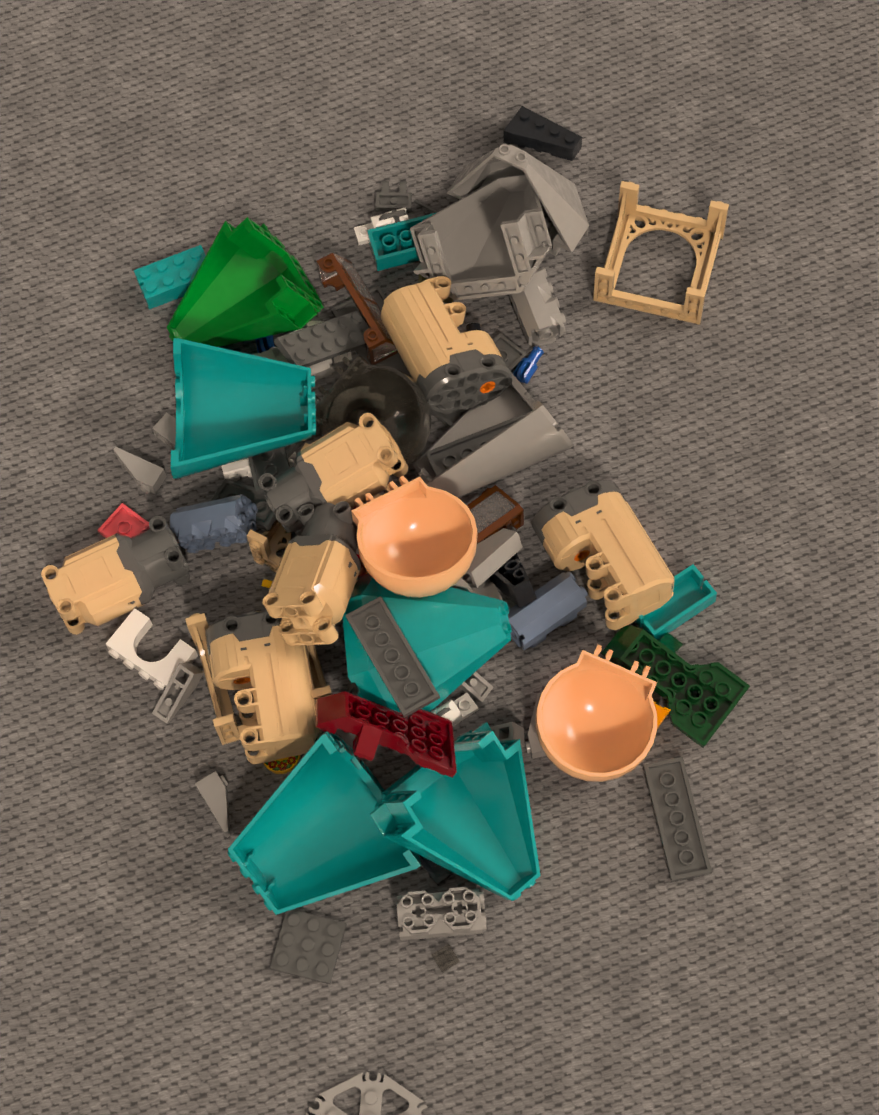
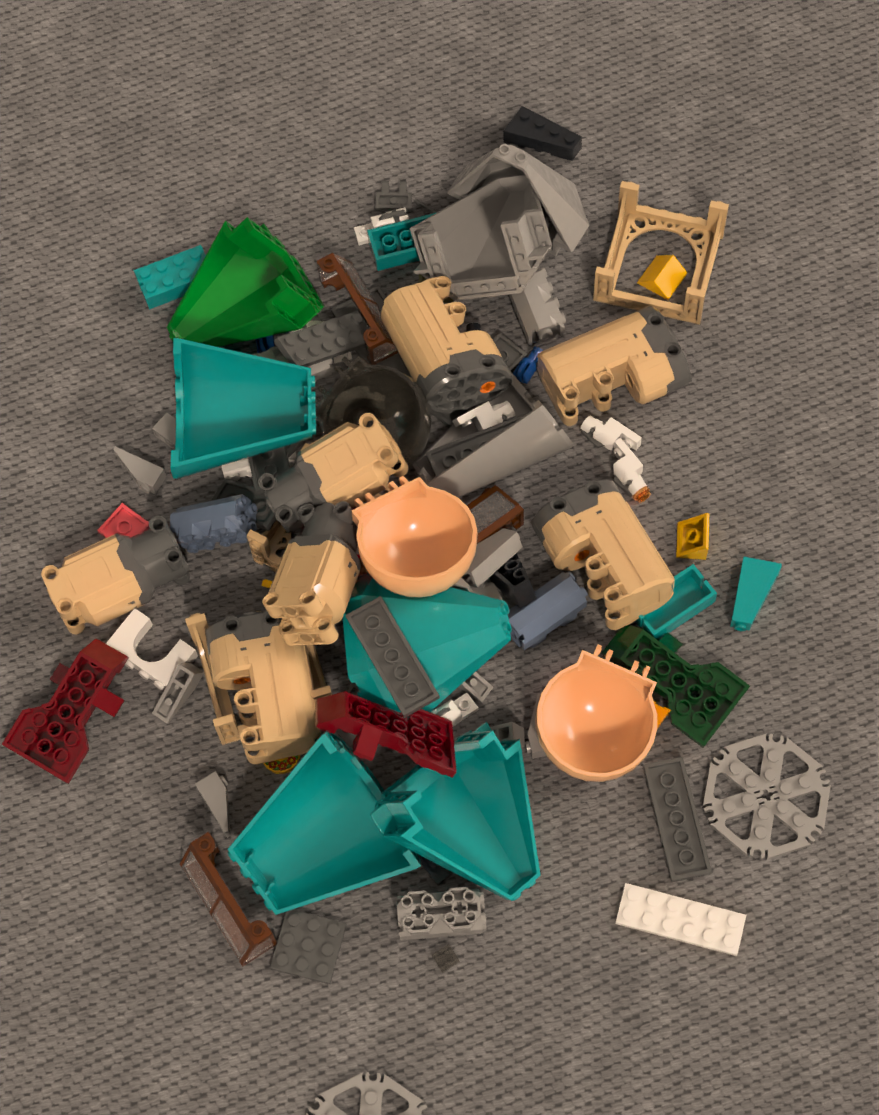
(80, 692): none -> dark red piece
(244, 938): none -> windscreen
(486, 415): none -> white plate
(605, 435): none -> white plate
(627, 351): none -> tan piece
(628, 471): none -> white plate
(663, 276): none -> yellow slope
(681, 919): none -> white plate
(693, 537): none -> yellow slope
(753, 588): none -> teal slope
(764, 813): none -> light grey plate

